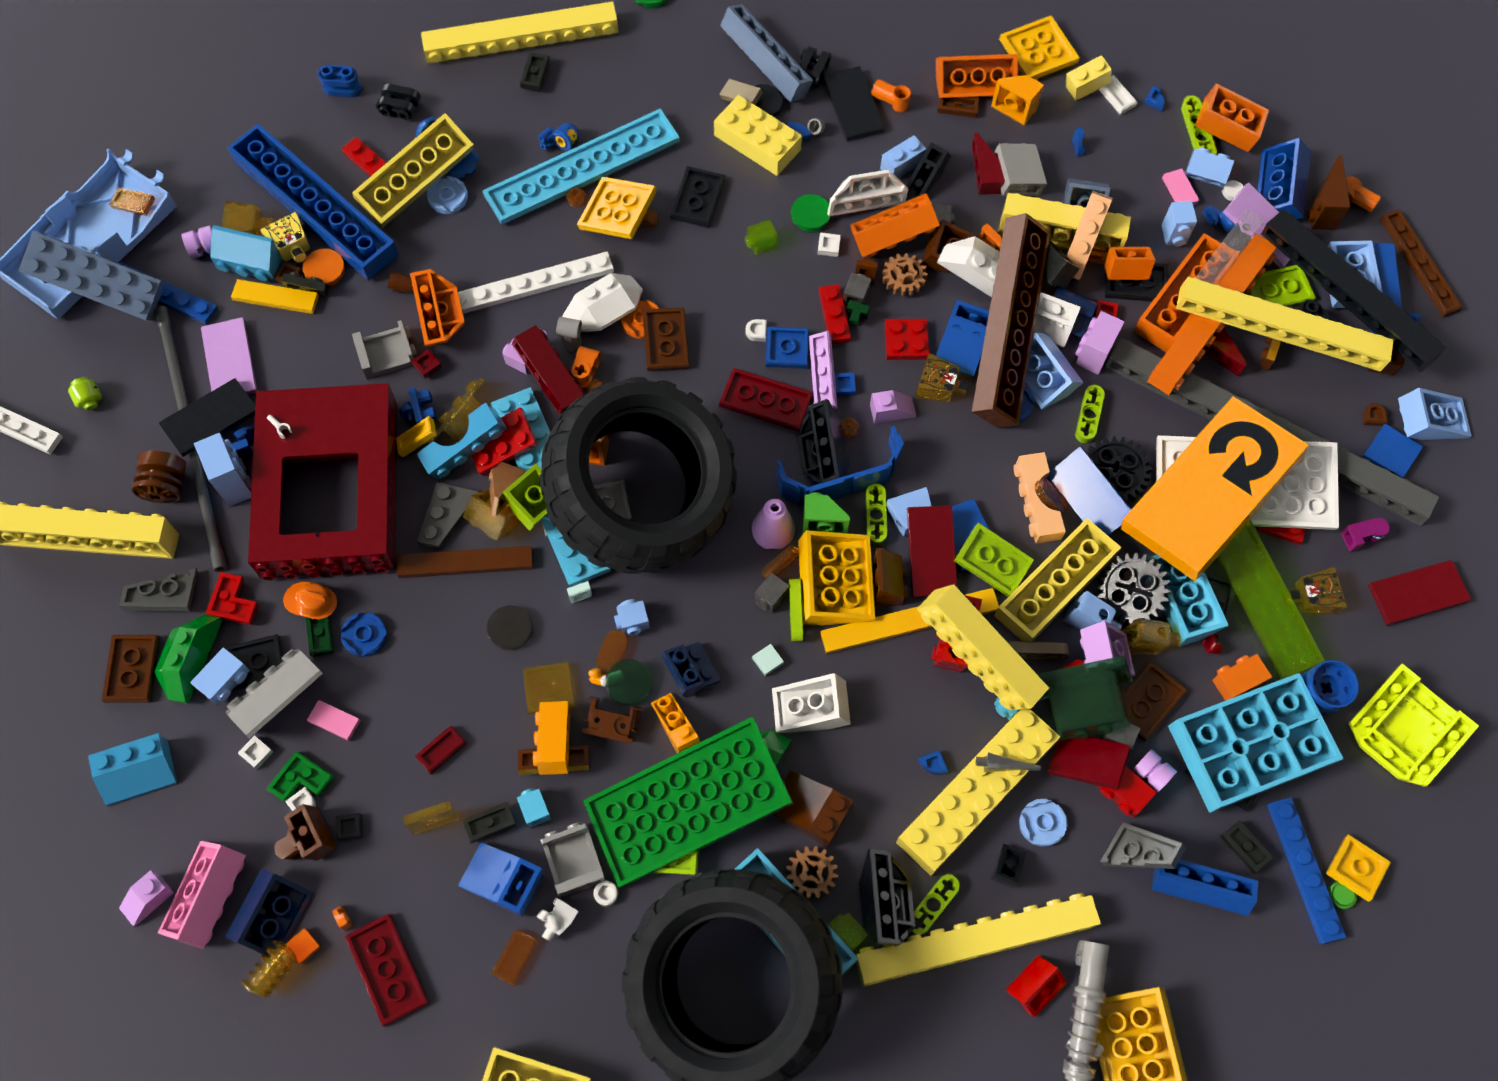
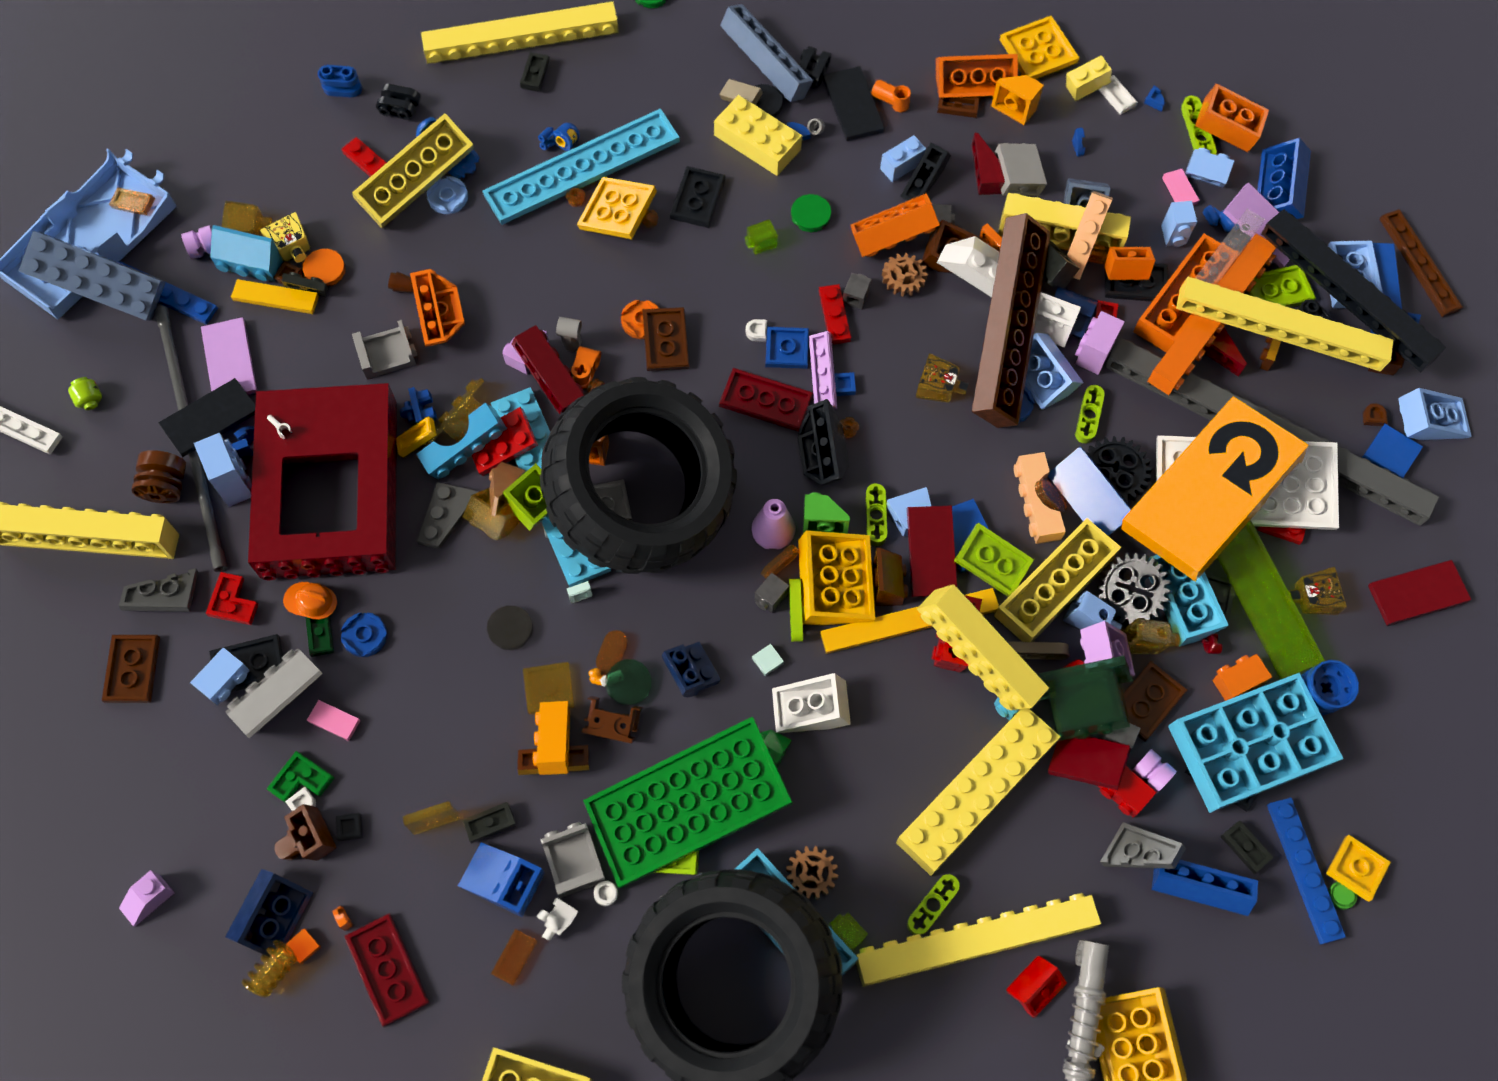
(133, 769): dark azure slope -> none
(185, 656): green wedge -> none
(202, 894): bright pink slope -> none
(255, 752): white tile -> none
(313, 201): blue brick -> none
(426, 363): dark red plate -> none
(440, 749): dark red tile -> none
(464, 561): reddish brown tile -> none
(533, 807): medium azure brick -> none
(535, 282): white plate -> none
(604, 302): white wedge -> none
(631, 617): light blue brick -> none
(675, 723): light orange slope -> none
(816, 808): reddish brown slope -> none
(829, 244): white tile -> none
(844, 485): blue windscreen -> none
(857, 311): dark green tile -> none
(867, 192): white wedge -> none
(867, 268): reddish brown tile -> none
(885, 899): black wedge -> none
(891, 406): lavender slope -> none
(906, 339): red plate -> none
(934, 763): blue tile -> none
(964, 337): blue slope -> none
(998, 763): flat silver piece -> none
(1009, 866): black slope -> none
(1043, 822): light blue tile -> none
(1231, 189): white tile -> none
(1332, 199): reddish brown slope -> none
(1359, 533): magenta leg -> none
(1361, 195): orange piece -> none
(1410, 728): neon yellow wedge -> none

